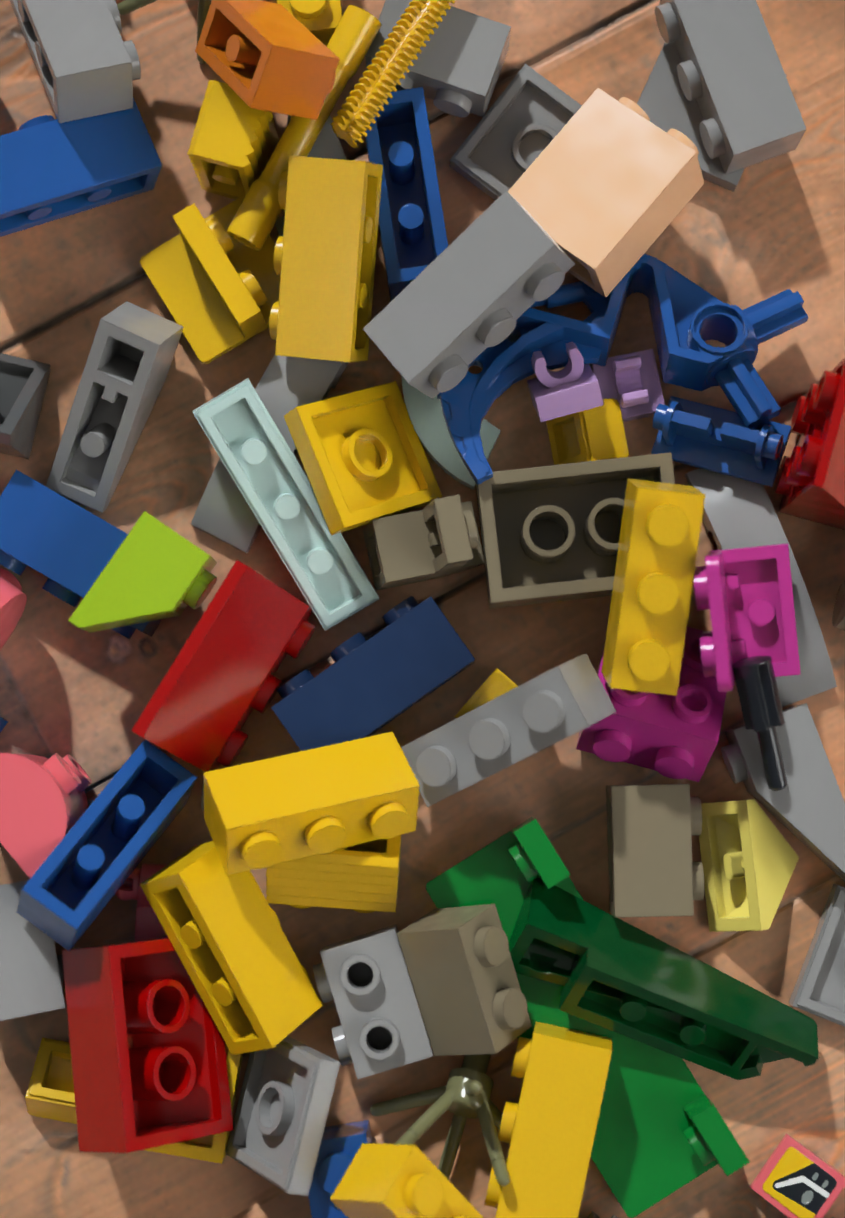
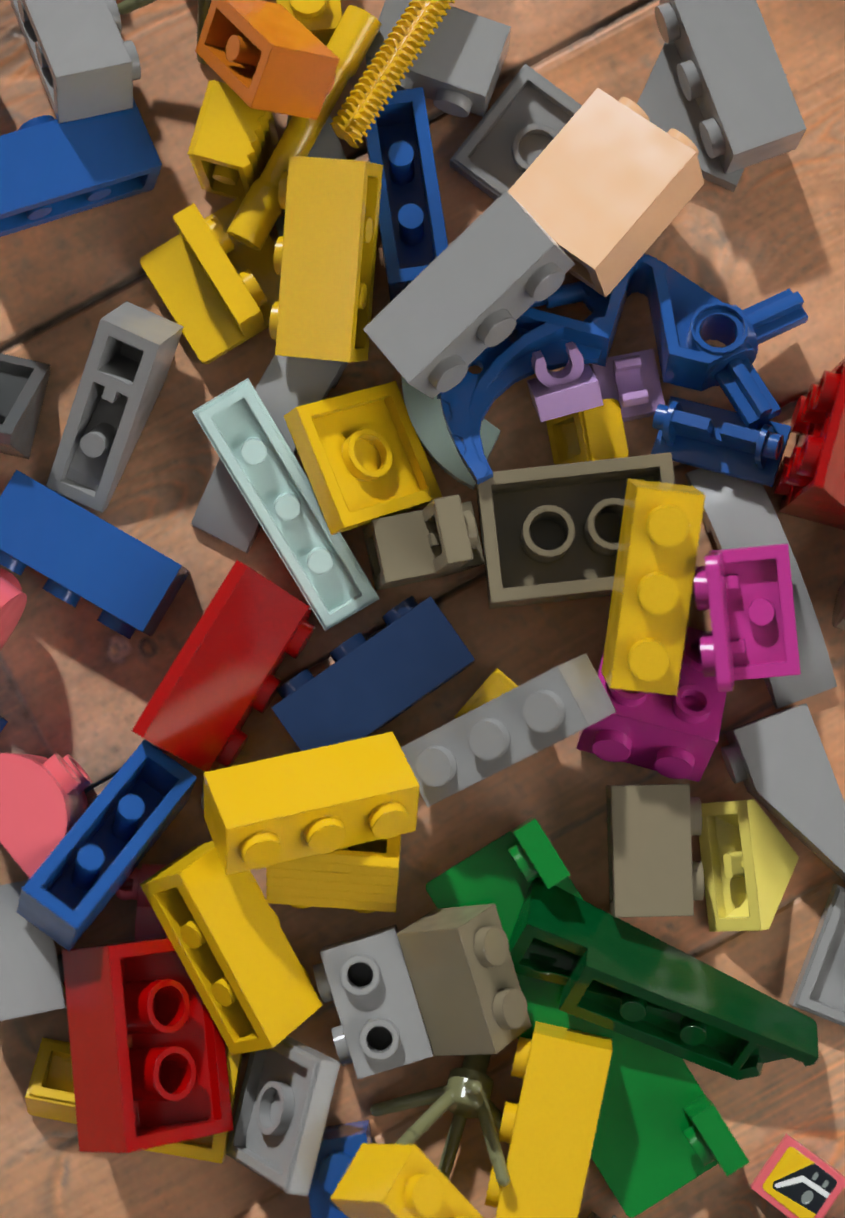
(147, 579): lime slope -> none
(762, 713): black axle -> none

